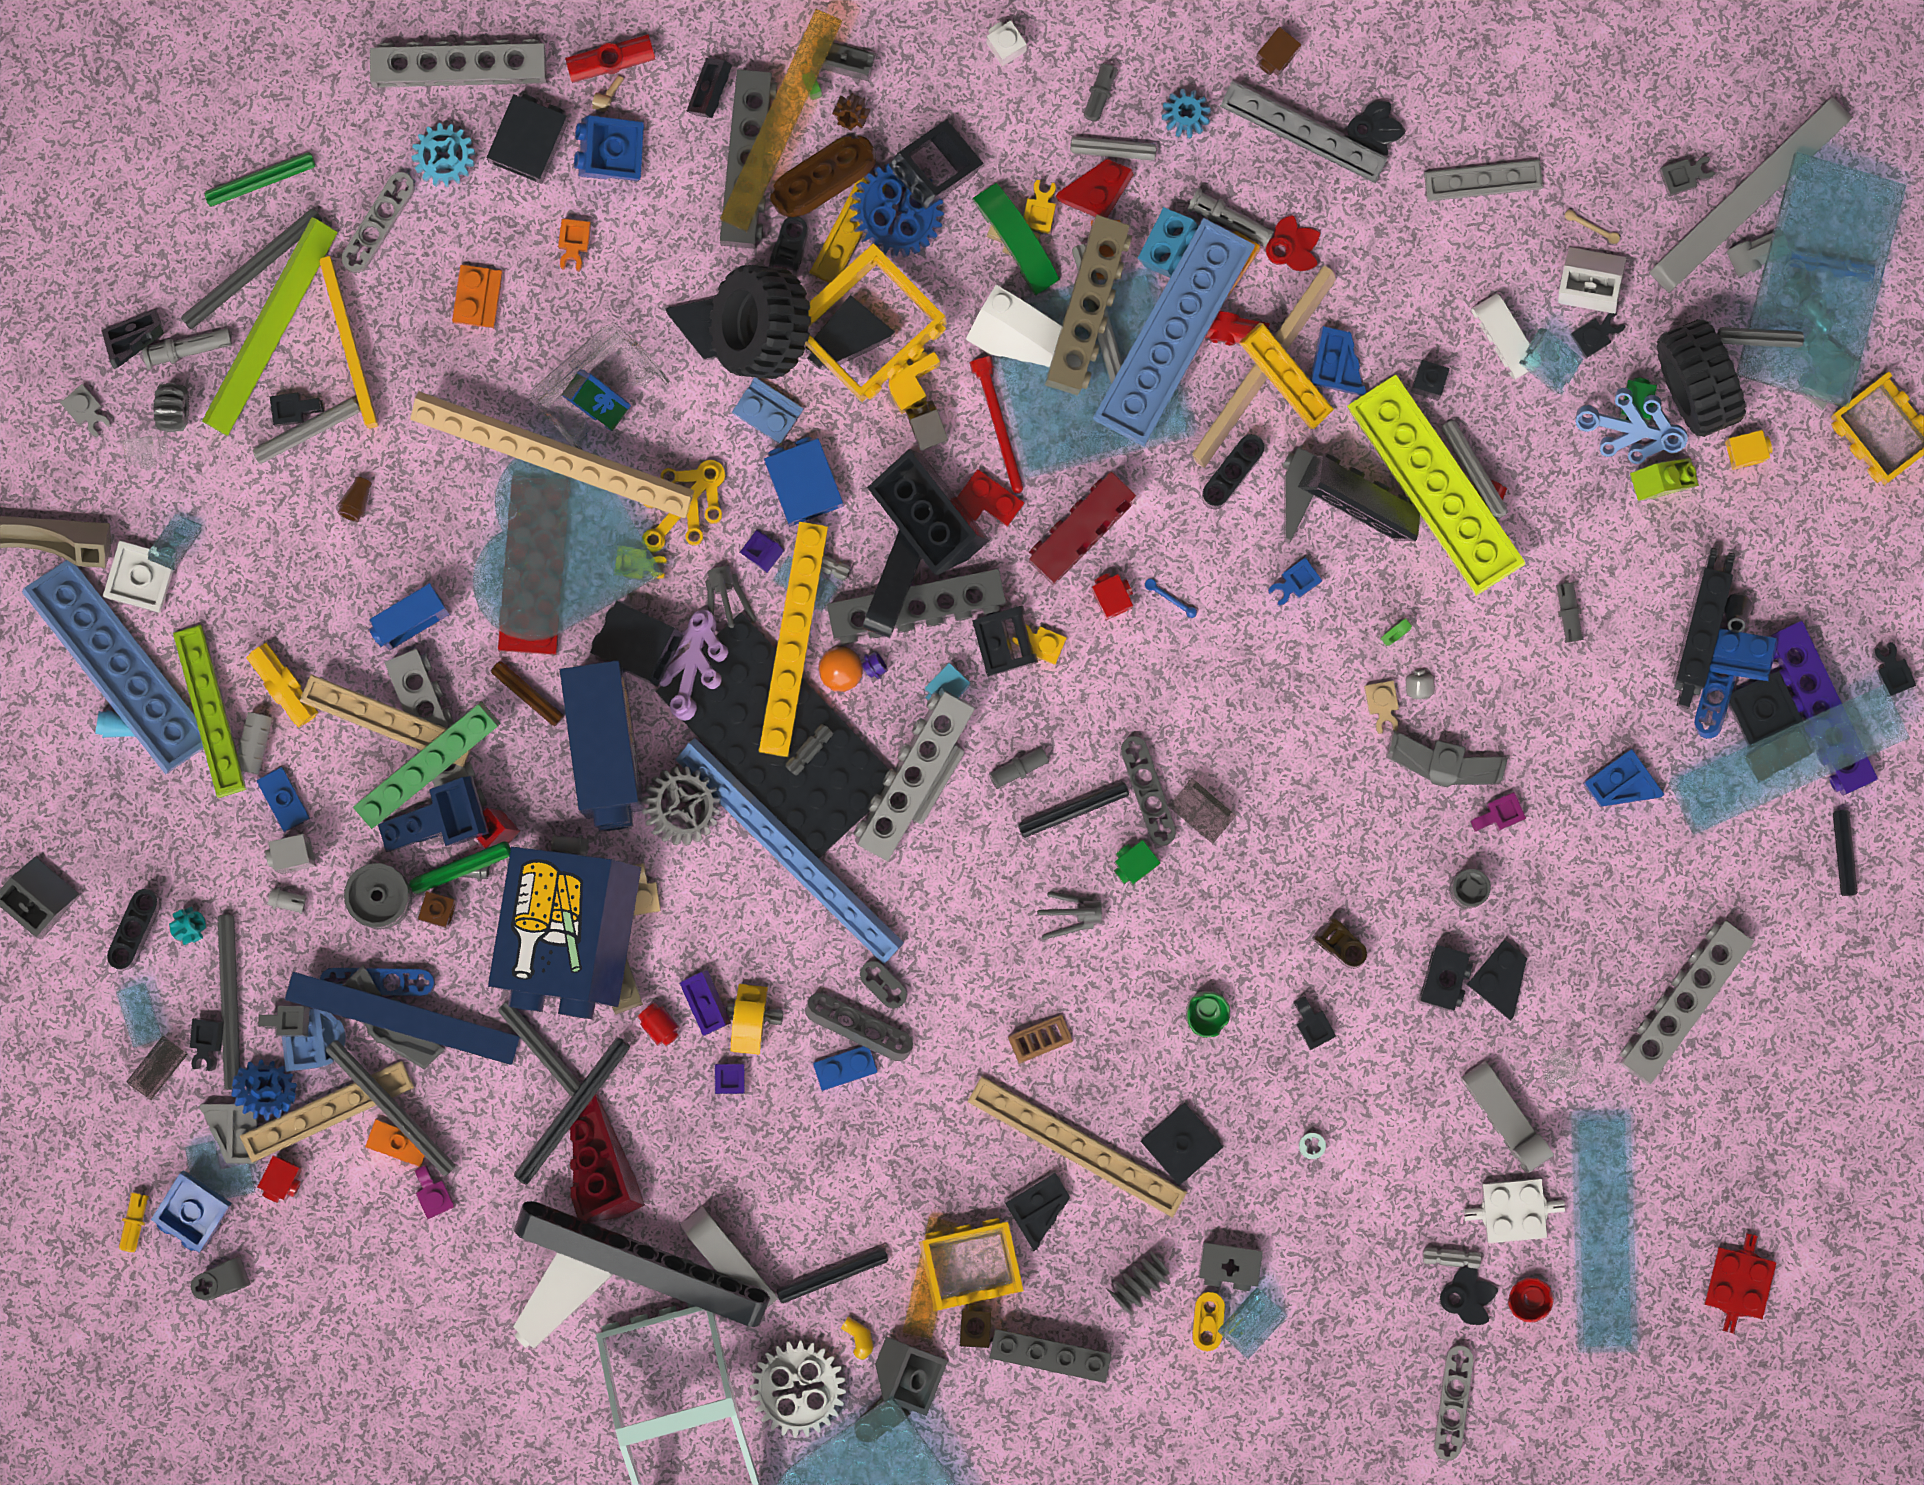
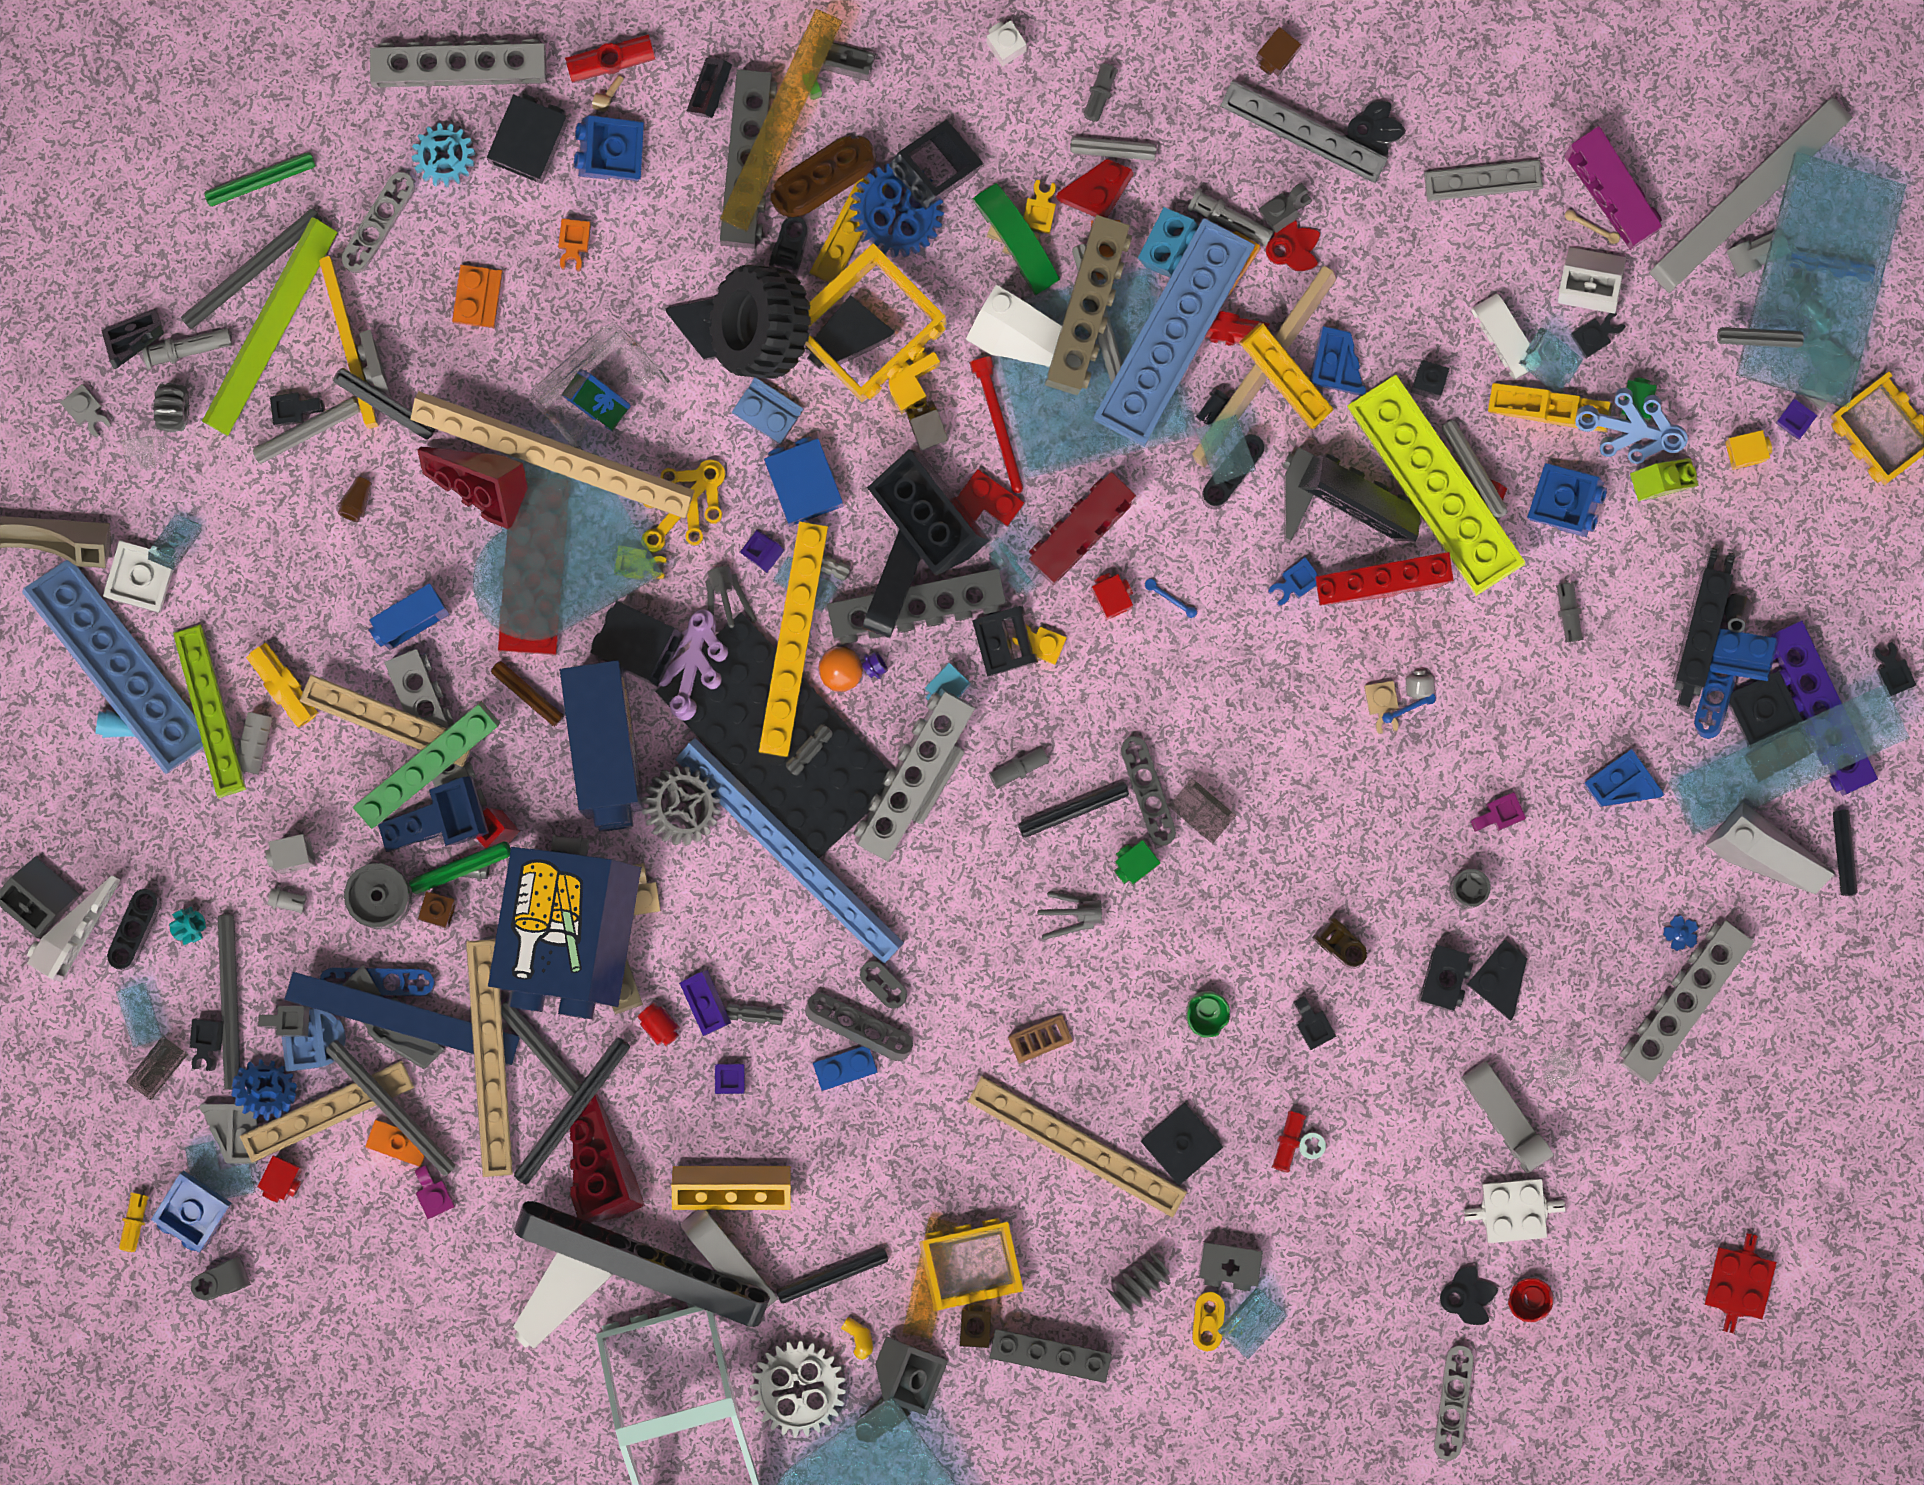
(64, 941): none -> white wedge
(283, 799): blue plate -> none
(374, 372): none -> light grey wing
(381, 402): none -> axle
(481, 479): none -> dark red wedge
(489, 1062): none -> tan tile
(731, 1188): none -> yellow brick
(748, 1019): yellow brick -> none
(851, 111): reddish brown gear -> none
(1003, 558): none -> clear light blue plate
(1037, 1207): black wing -> none
(1197, 116): dark azure gear -> none
(1213, 407): none -> black pin
(1225, 450): none -> clear light blue plate
(1283, 210): none -> dark grey plate
(1288, 1141): none -> red pin
(1385, 580): none -> red slope
(1388, 717): none -> blue hinge
(1396, 632): bright green tile -> none
(1445, 763): dark grey plate -> none
(1451, 1257): light grey axle -> none
(1542, 405): none -> yellow slope
(1567, 500): none -> blue plate
(1604, 1233): clear light blue plate -> none
(1613, 188): none -> magenta wedge
(1681, 933): none -> blue plant
(1682, 176): dark grey plate -> none
(1701, 377): black tyre -> none
(1759, 846): none -> light grey wedge
(1796, 419): none -> dark purple plate

